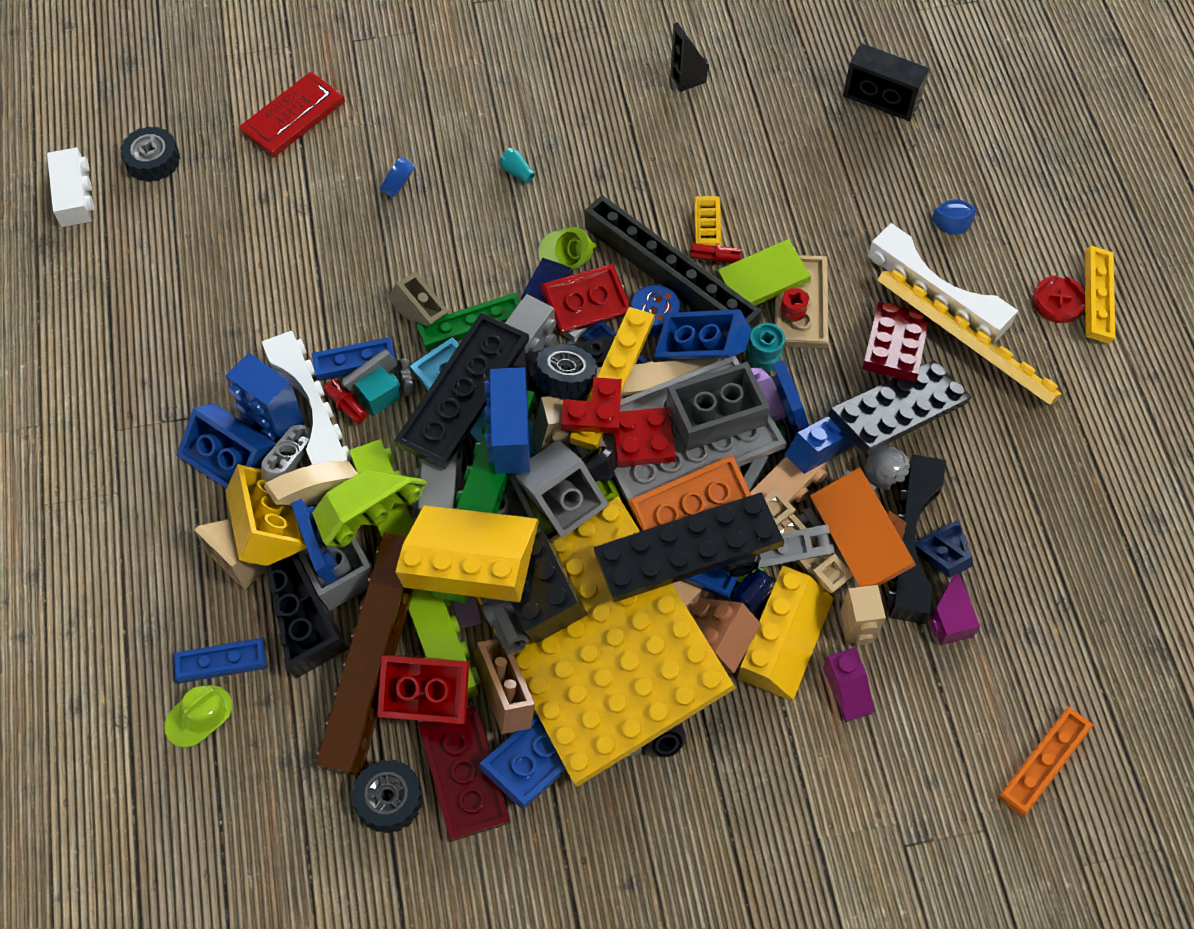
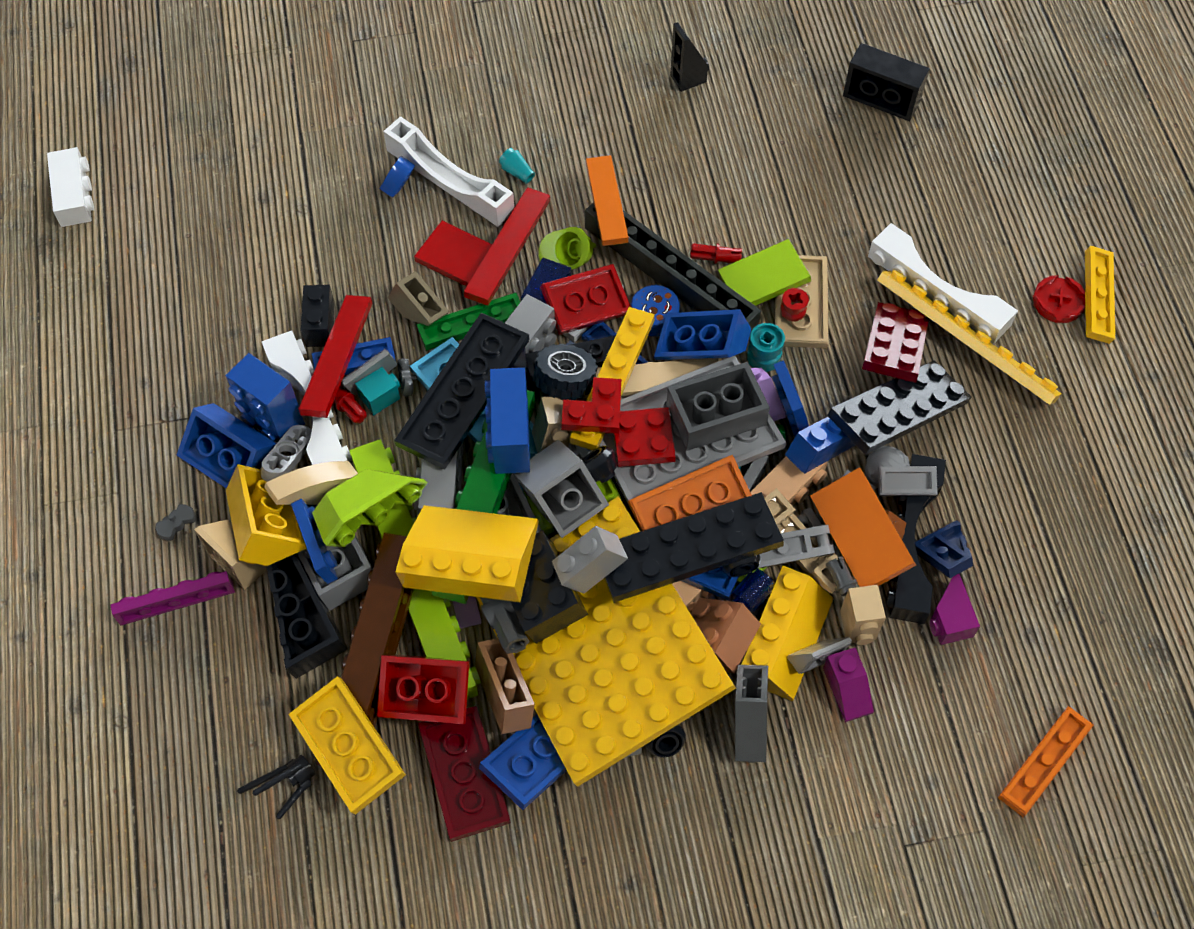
(150, 154): black wheel -> none
(172, 598): none -> magenta plate
(175, 522): none -> dark grey piece
(197, 715): lime piece -> none
(220, 660): blue tile -> none
(292, 114): red tile -> none
(295, 771): none -> black plant
(317, 314): none -> black brick
(335, 356): none -> red tile
(346, 745): none -> yellow plate
(370, 790): black wheel -> none
(453, 253): none -> red tile
(481, 195): none -> white arch
(507, 246): none -> red tile
(589, 559): none -> light grey brick
(607, 200): none -> orange tile
(707, 207): yellow slope -> none
(751, 713): none -> dark grey slope
(817, 653): none -> light grey slope
(841, 575): none -> dark grey pin
(907, 481): none -> light grey tile
(954, 216): blue hat -> none

